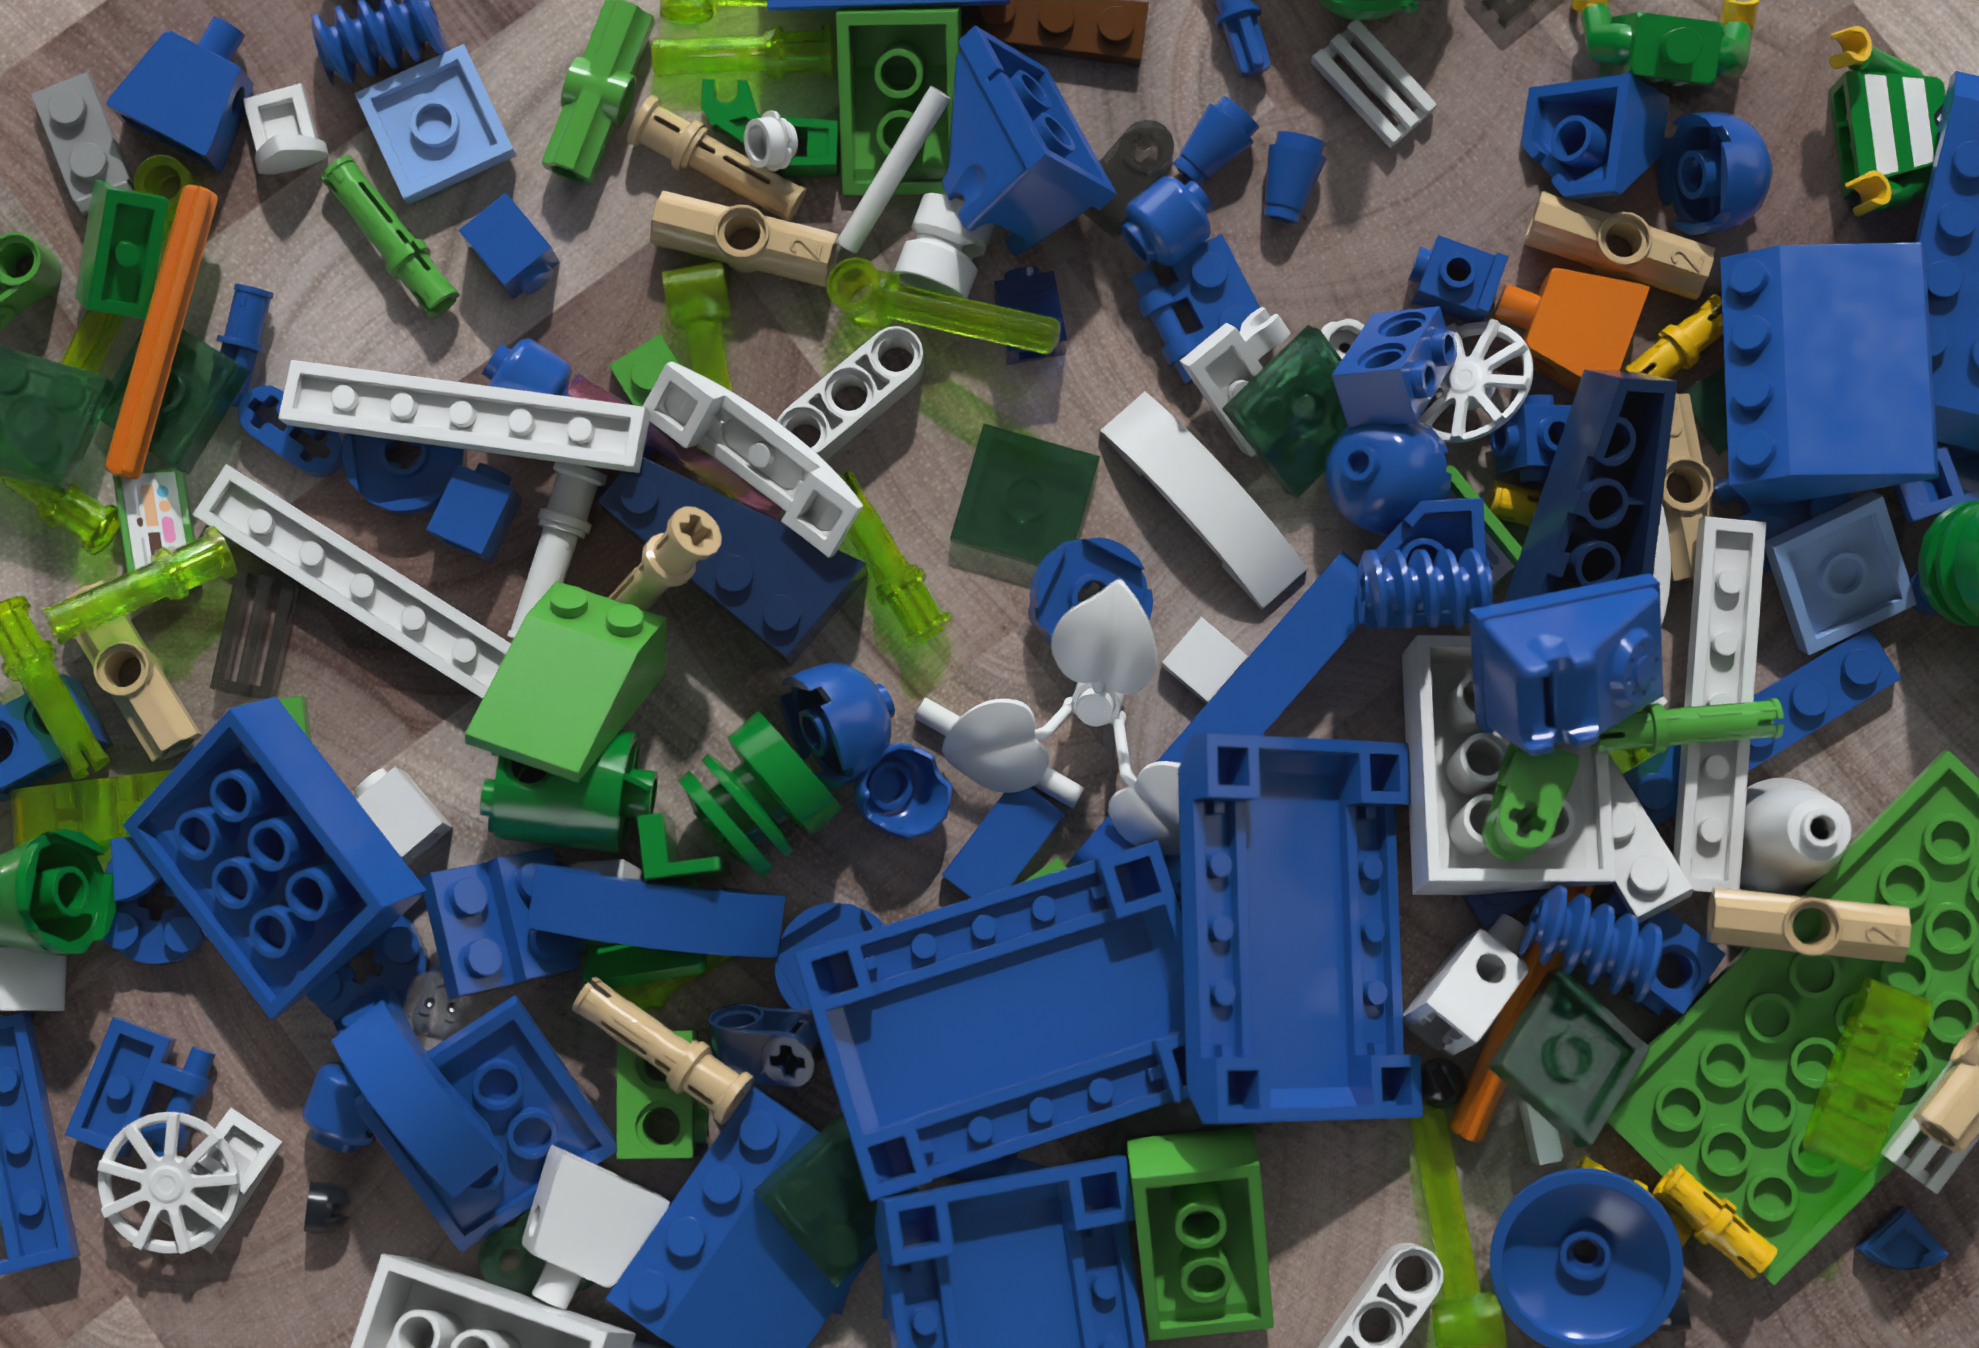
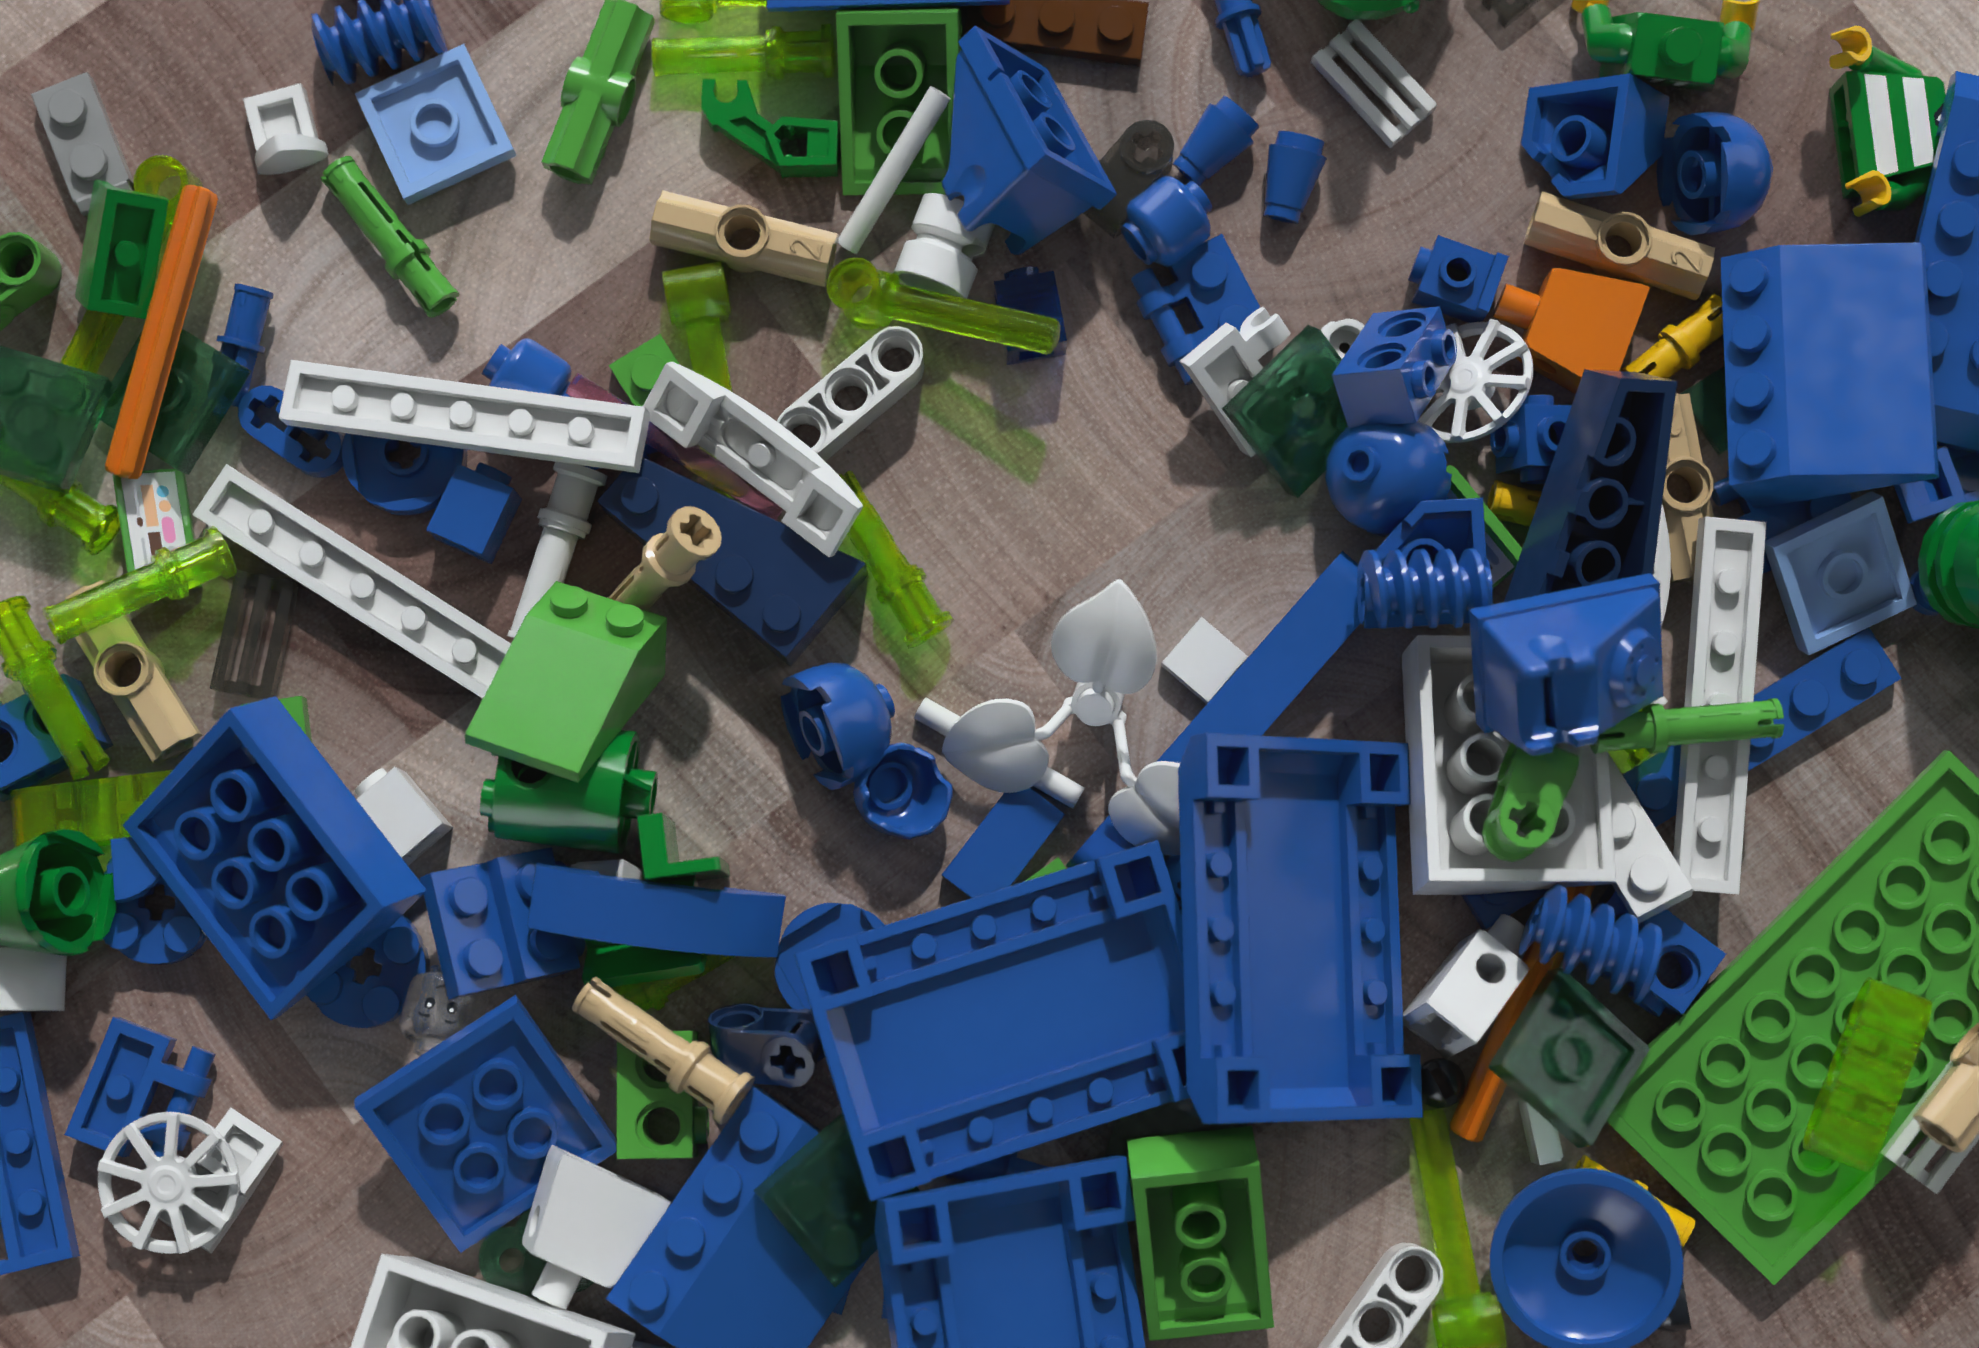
(188, 93): blue torso -> none
(320, 1207): black hinge -> none
(332, 1110): blue head -> none
(412, 1092): blue arch -> none
(510, 247): blue brick -> none
(692, 147): tan pin -> none
(759, 795): green wheel -> none
(770, 141): white plate -> none
(1023, 496): clear green tile -> none
(1075, 567): blue plate -> none
(1205, 498): white slope -> none
(1715, 1221): yellow pin -> none
(1790, 836): white cone -> none
(1847, 927): tan piece -> none
(1901, 1243): blue tile -> none

